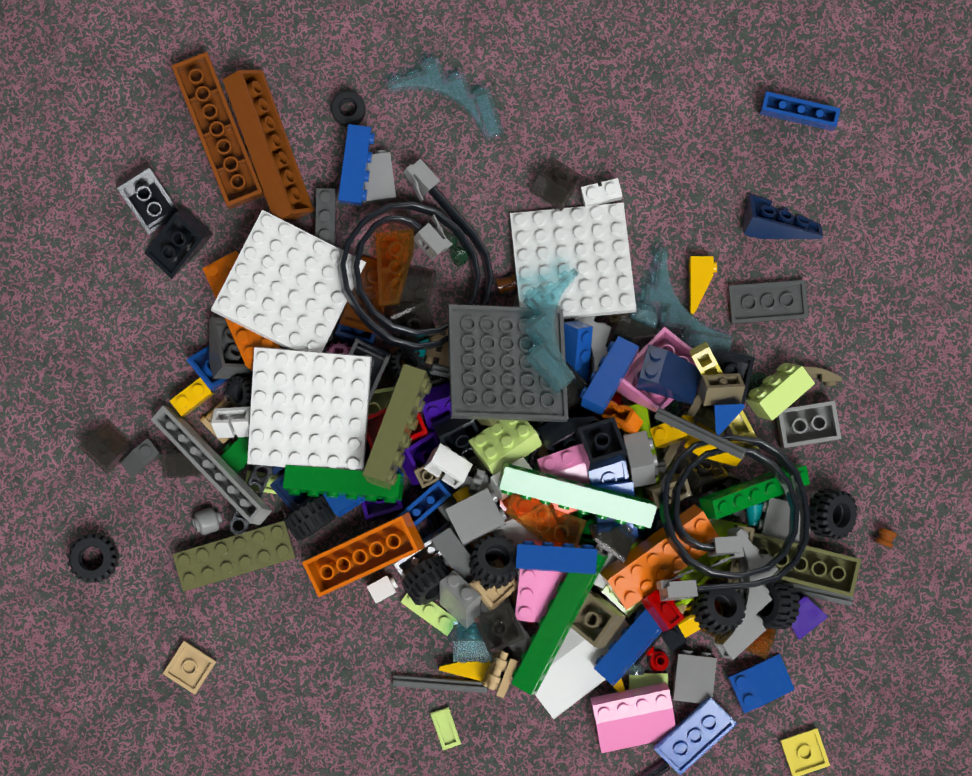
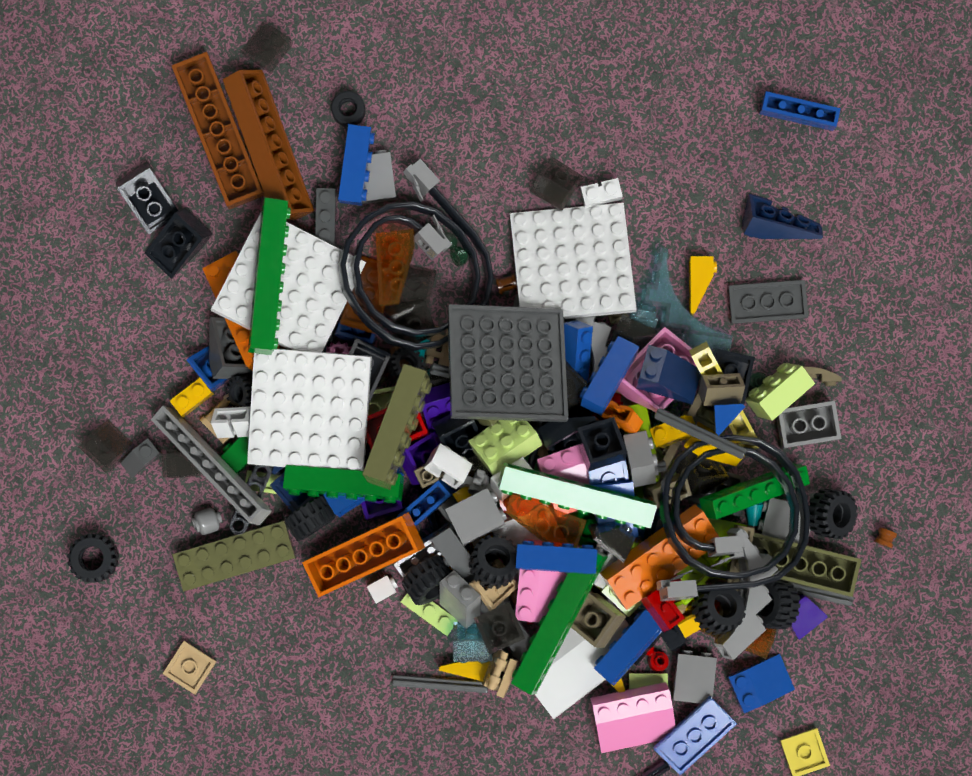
(267, 47): none -> clear smoke slope
(268, 277): none -> green brick
(432, 79): clear light blue arch -> none
(445, 728): yellowish green tile -> none
(545, 354): clear light blue arch -> none
(636, 670): clear light blue tile -> none

